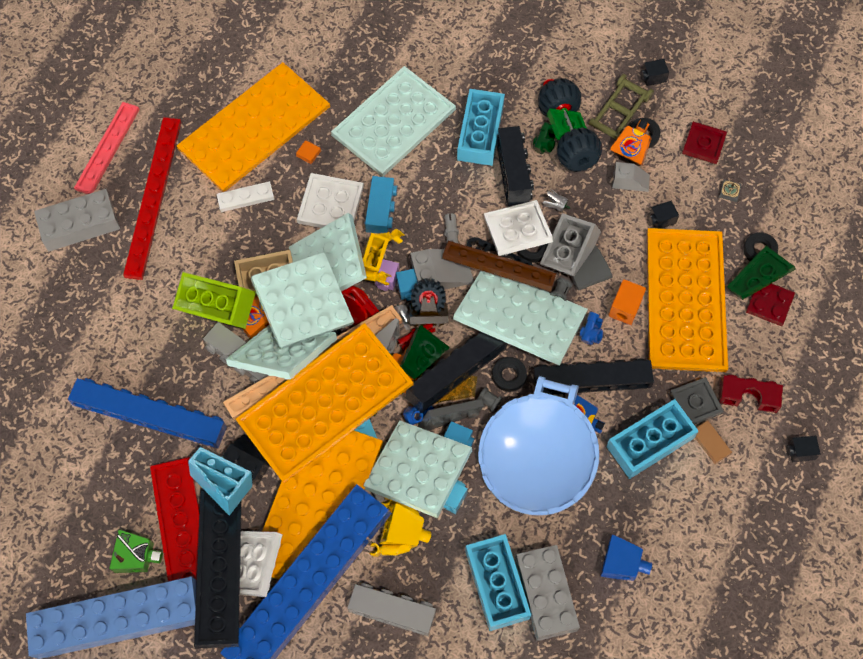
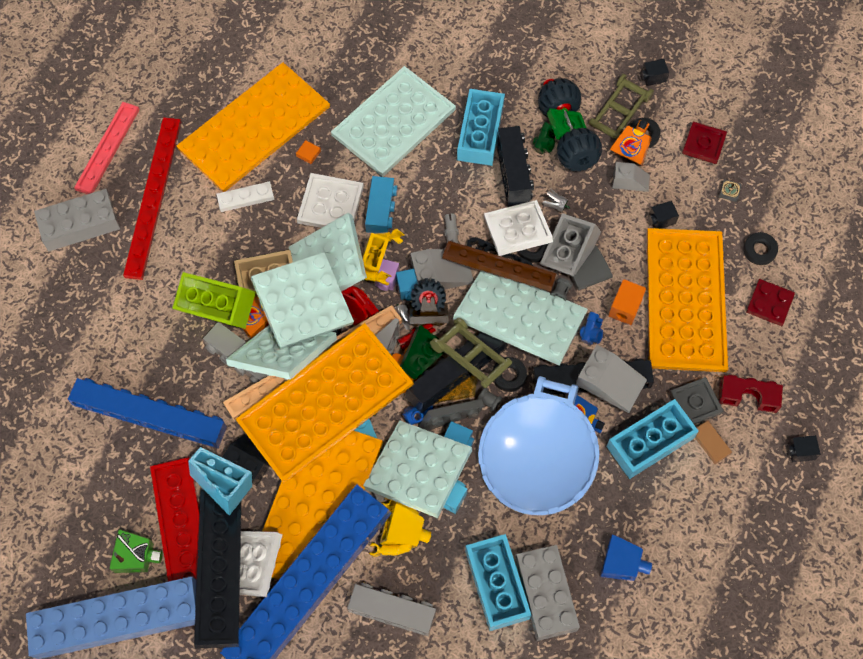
(460, 326): none -> olive piece
(611, 379): none -> light grey slope
(759, 273): dark green wing -> none

